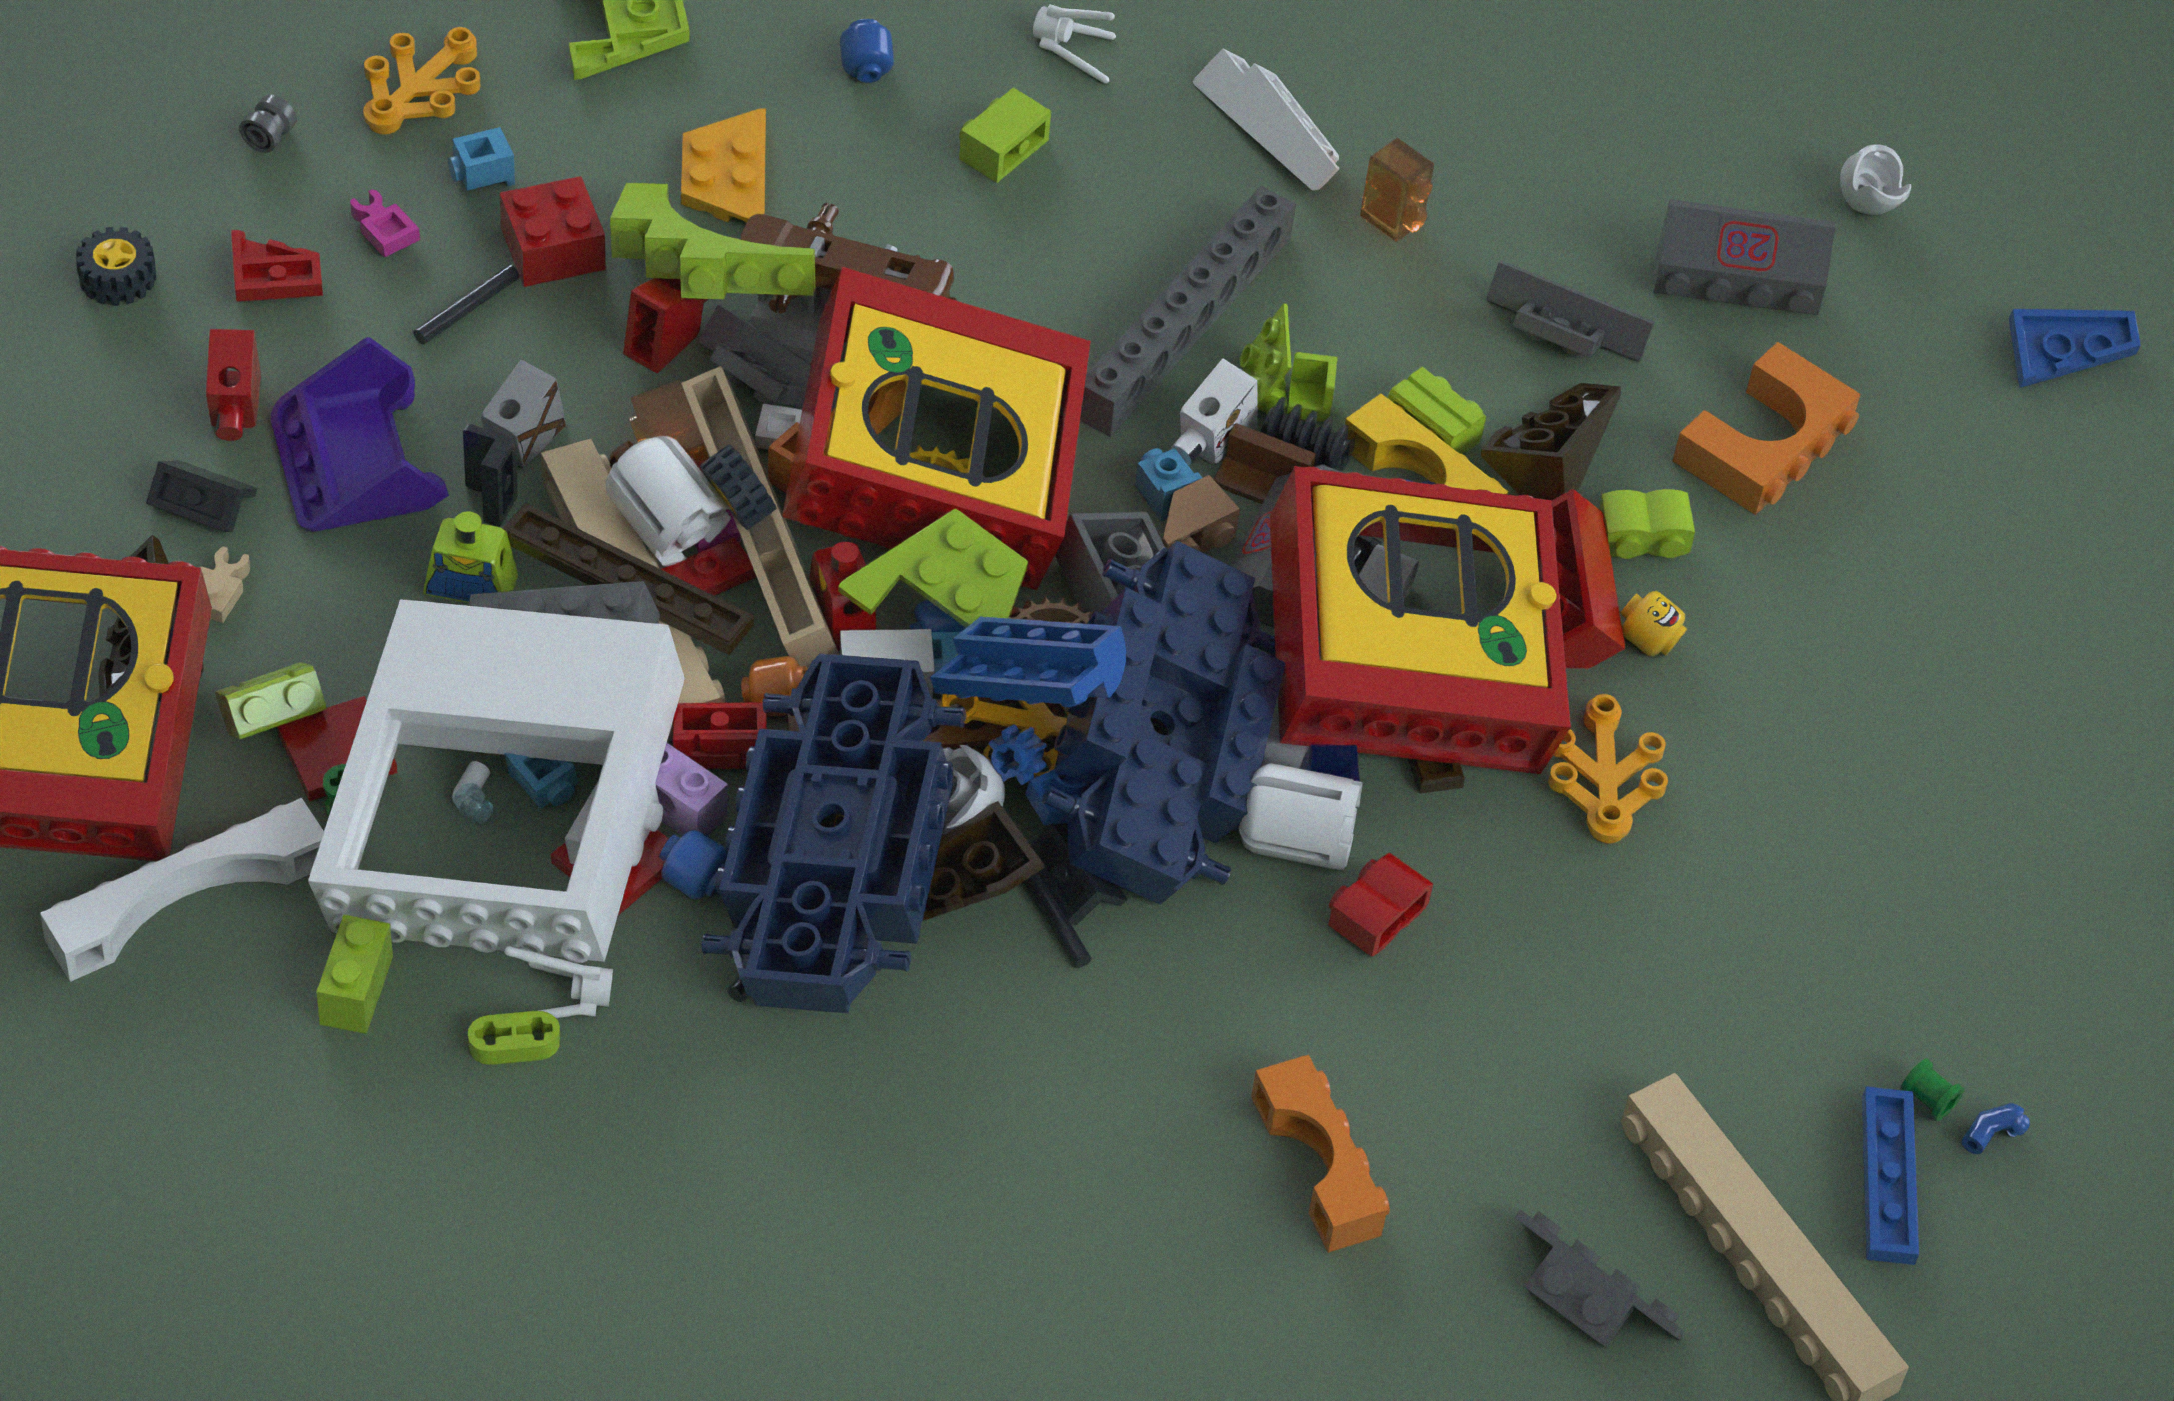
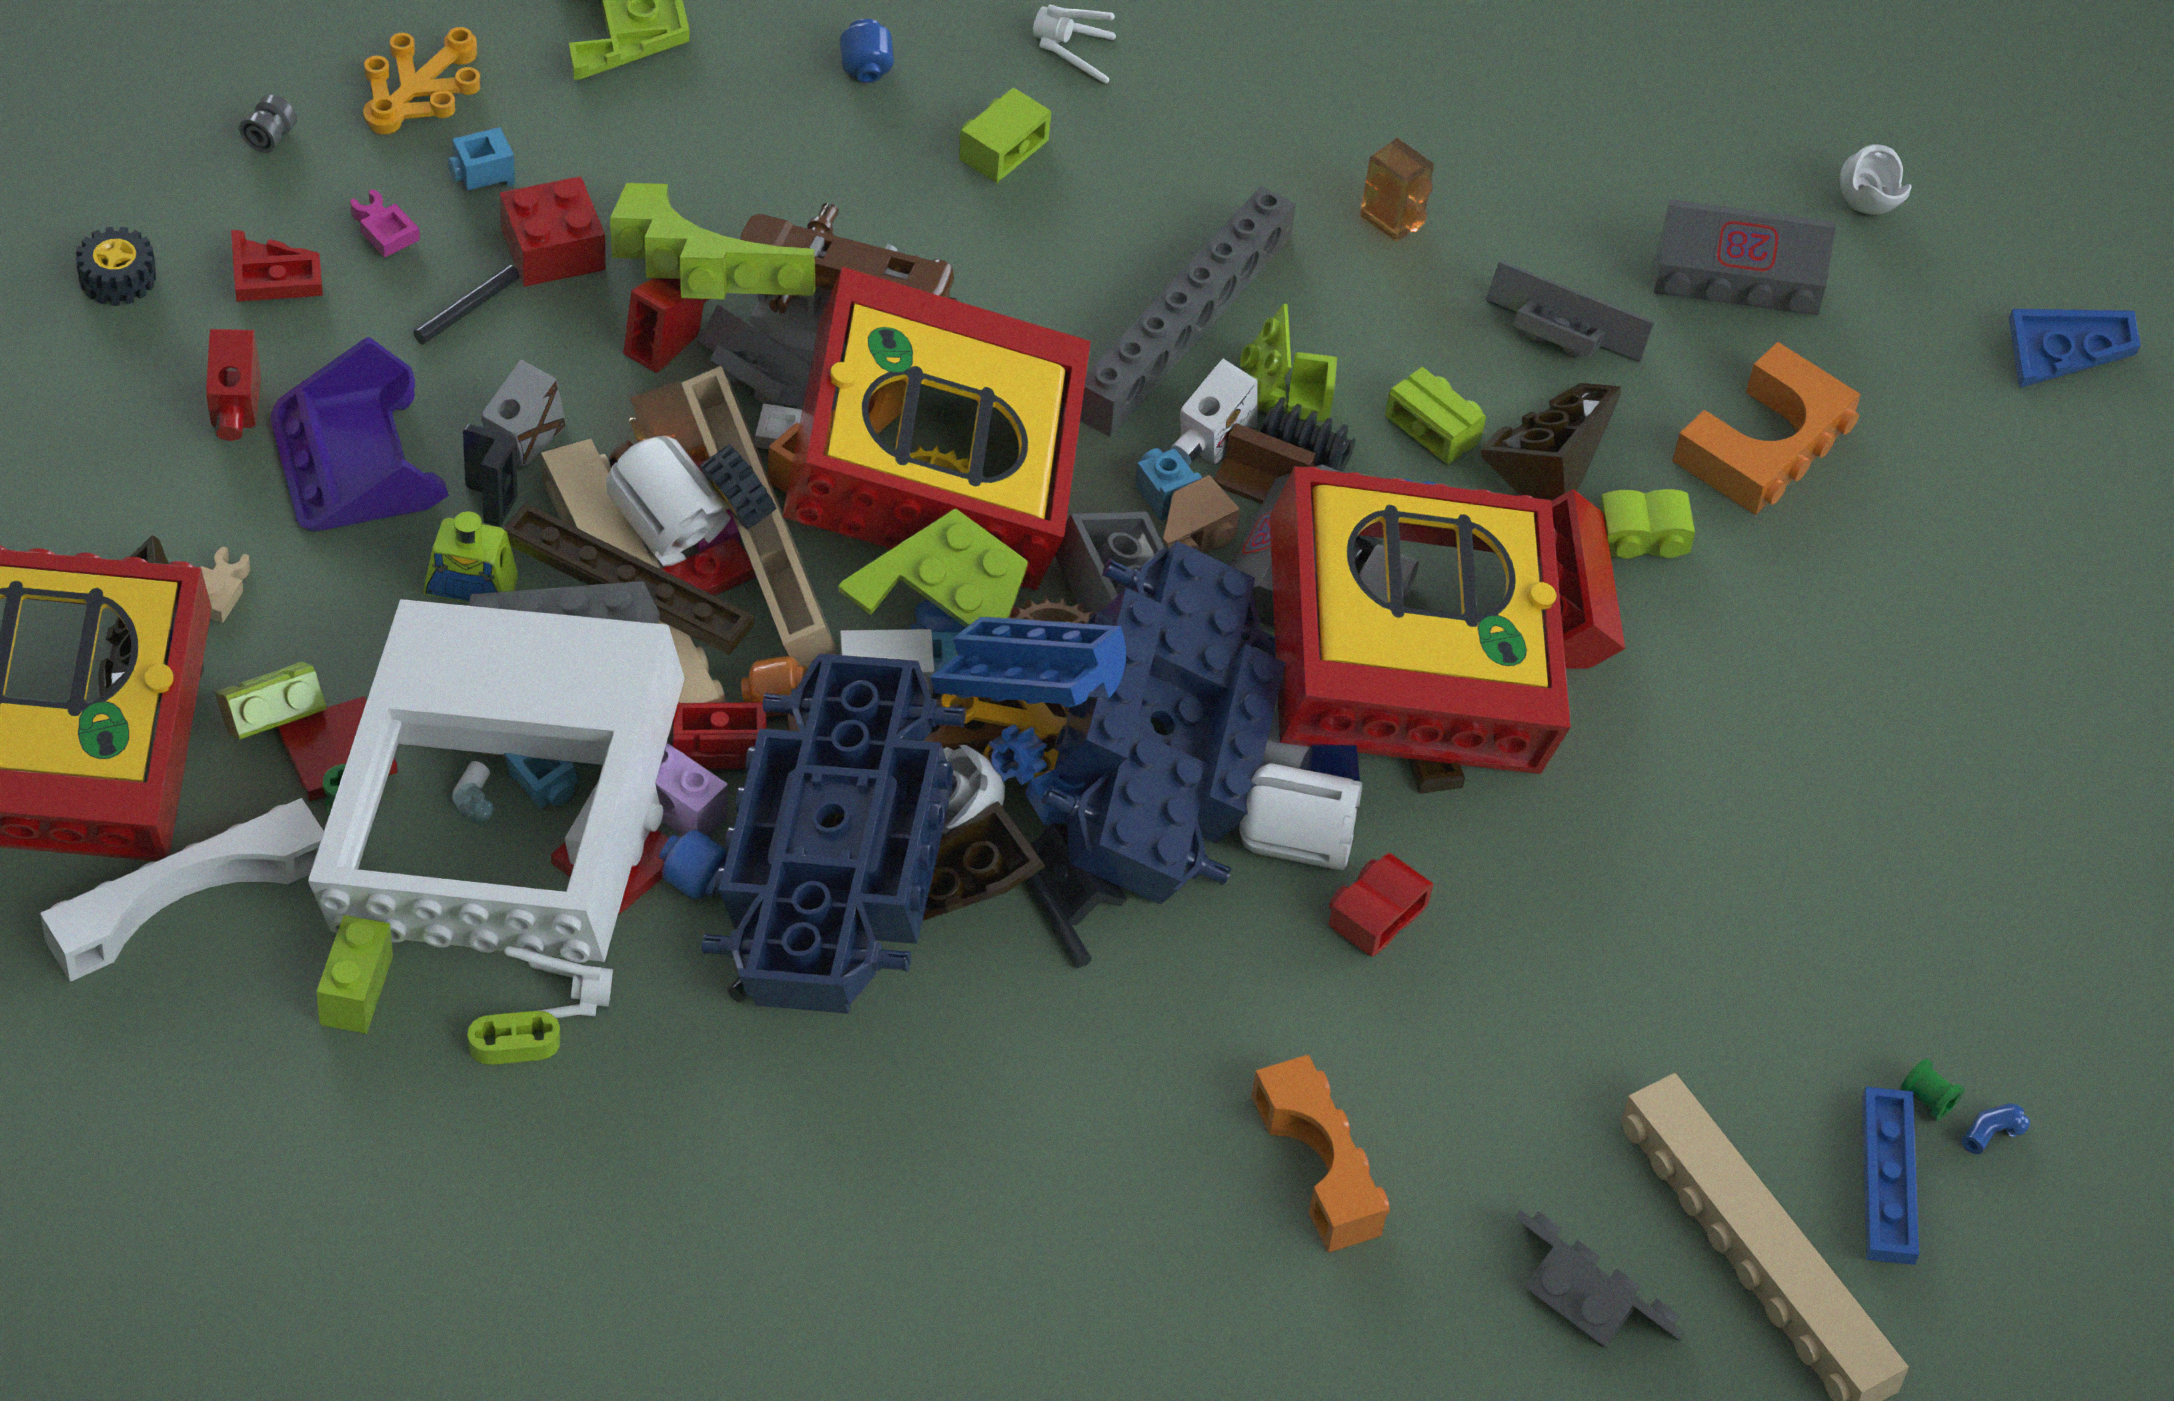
(198, 494): black panel -> none
(726, 167): light orange wing -> none
(827, 571): red torso -> none
(1270, 115): white wedge -> none
(1394, 439): yellow arch -> none
(1602, 718): light orange plant -> none
(1653, 623): yellow head -> none

